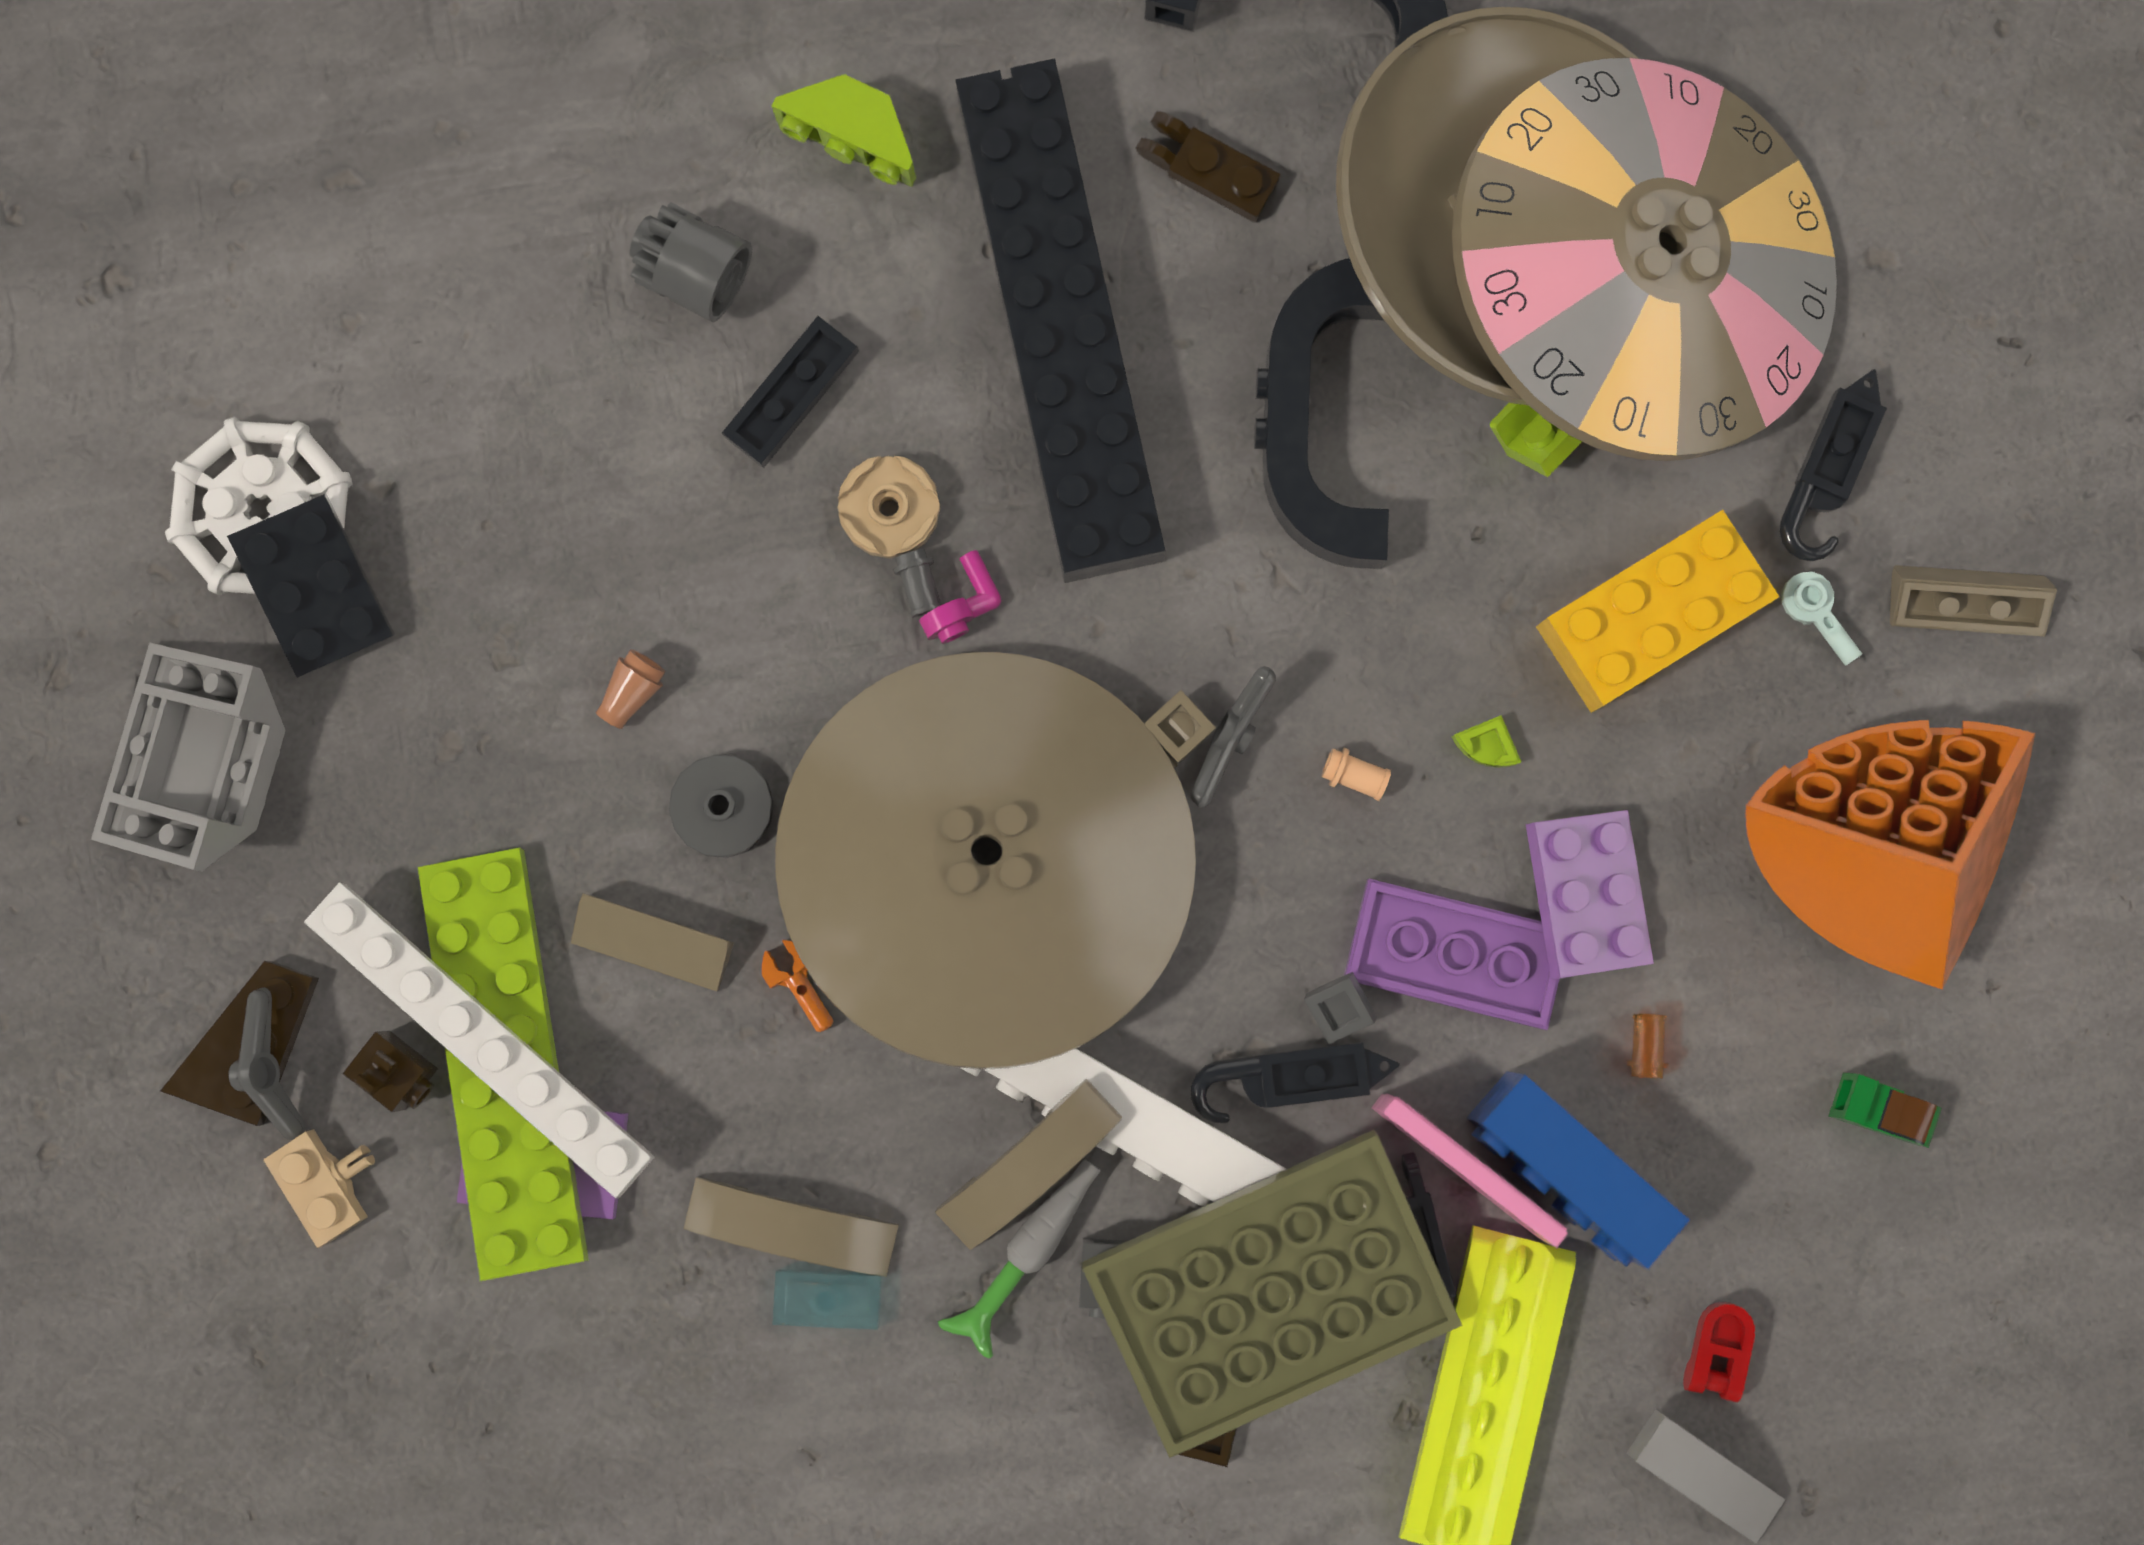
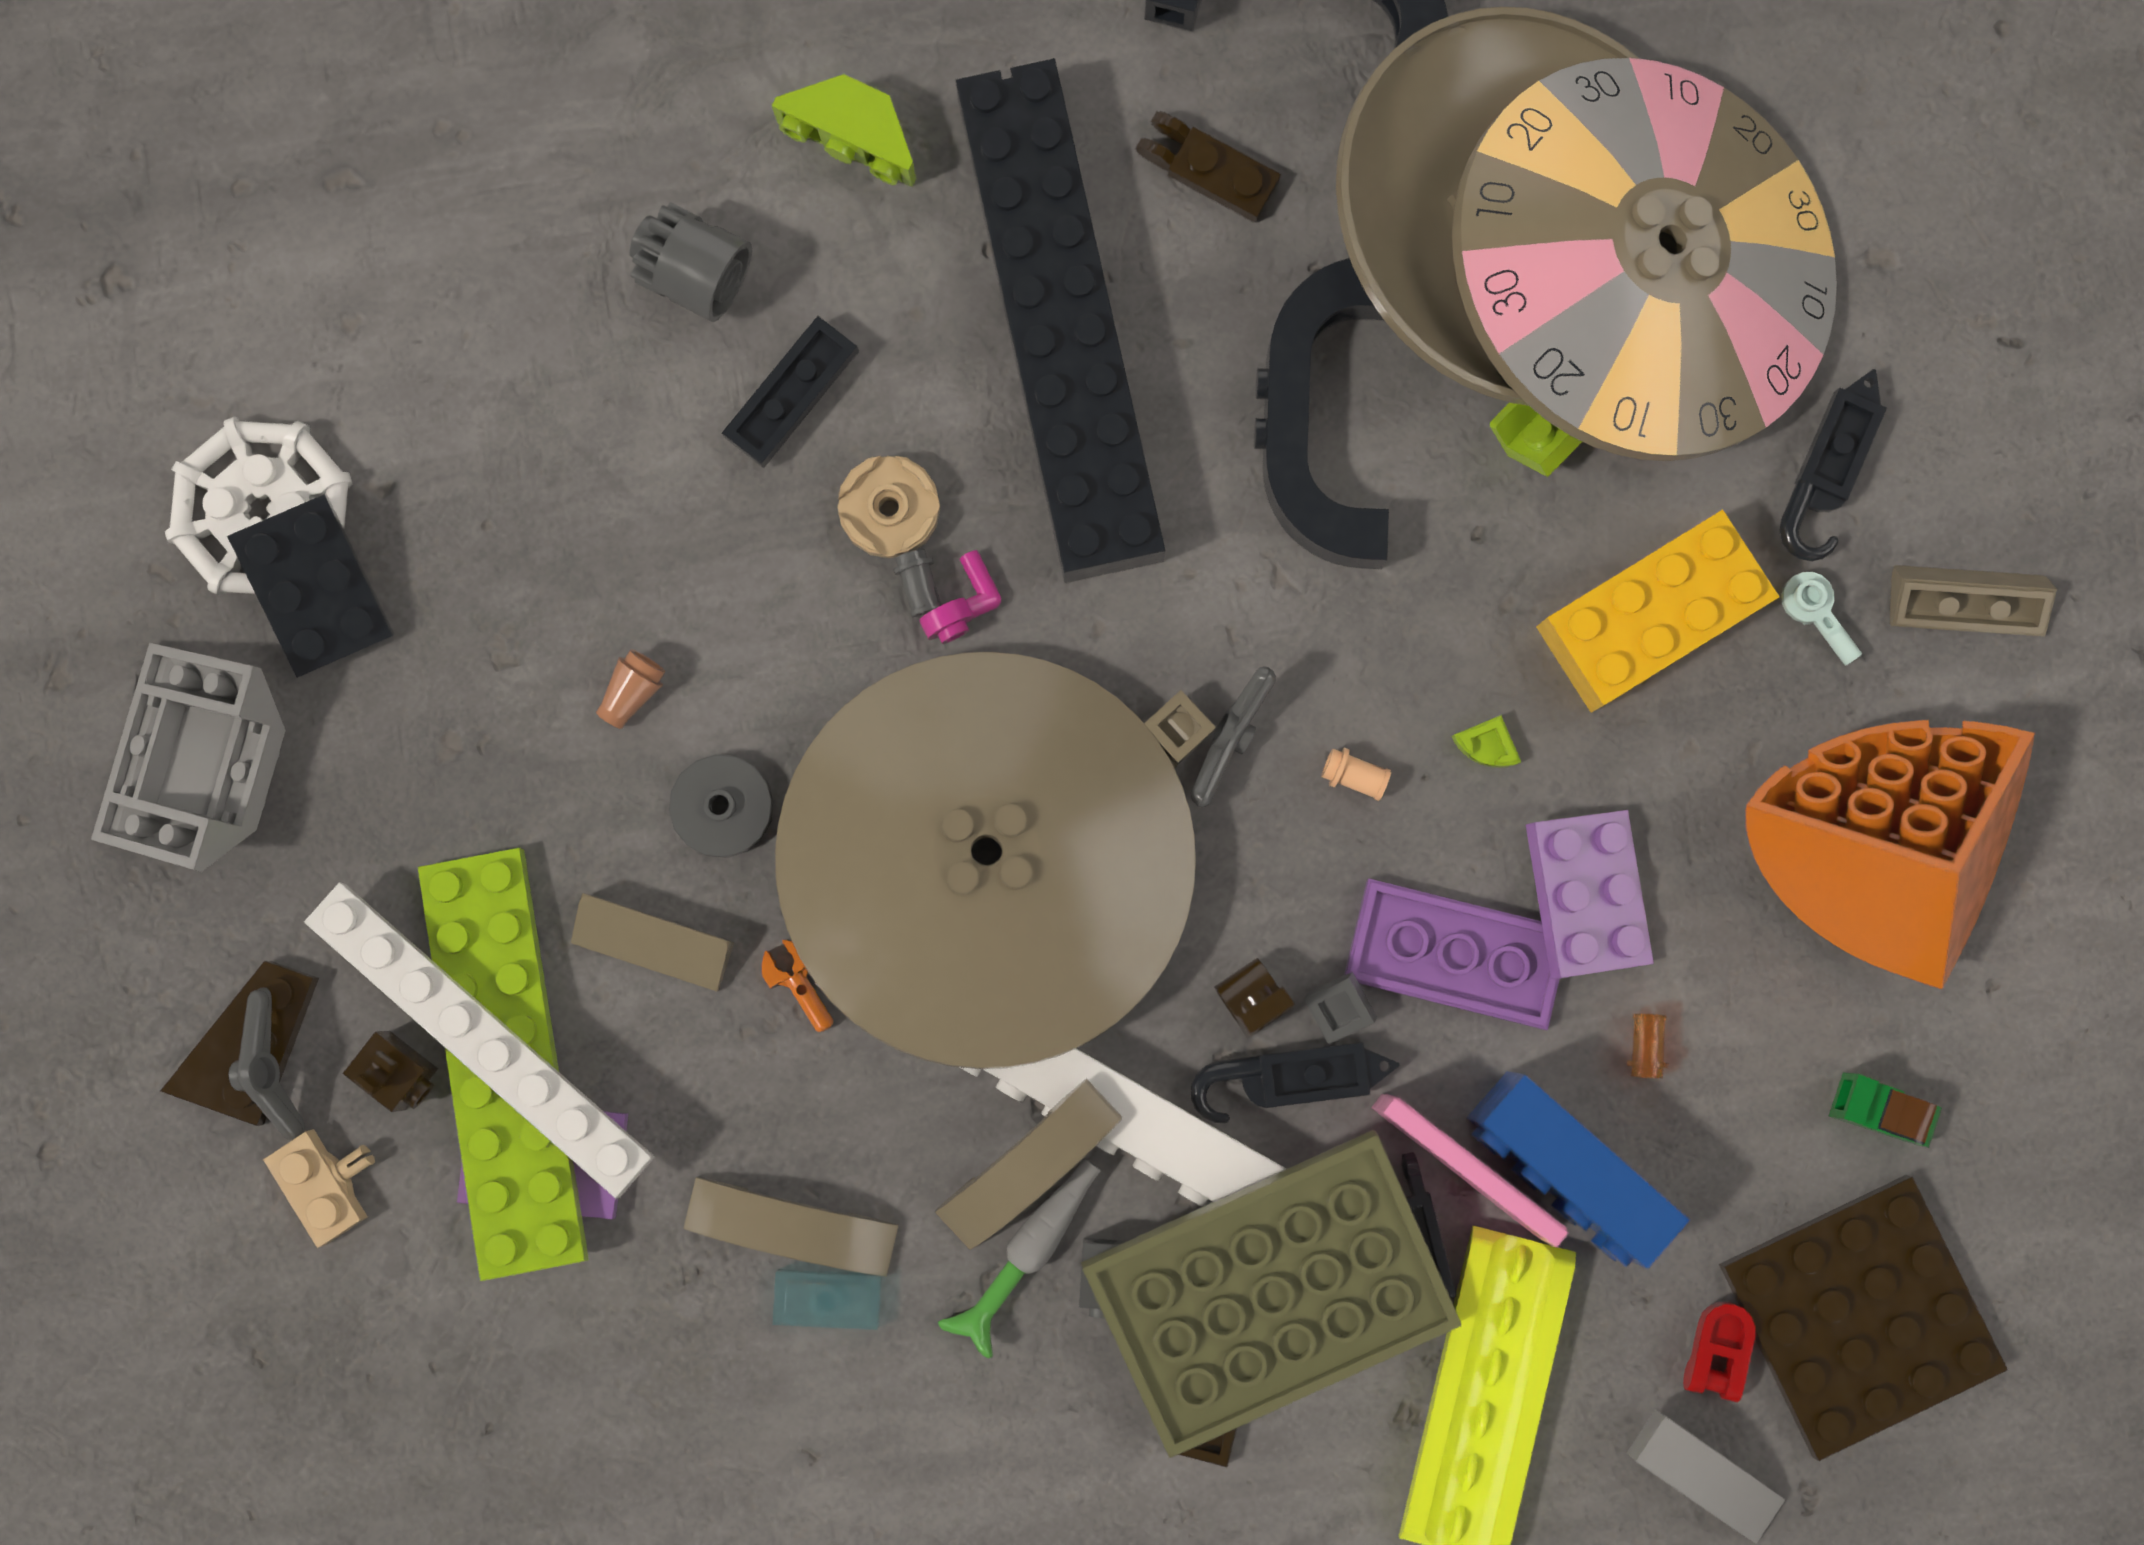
(1253, 997): none -> dark brown plate
(1863, 1317): none -> dark brown plate

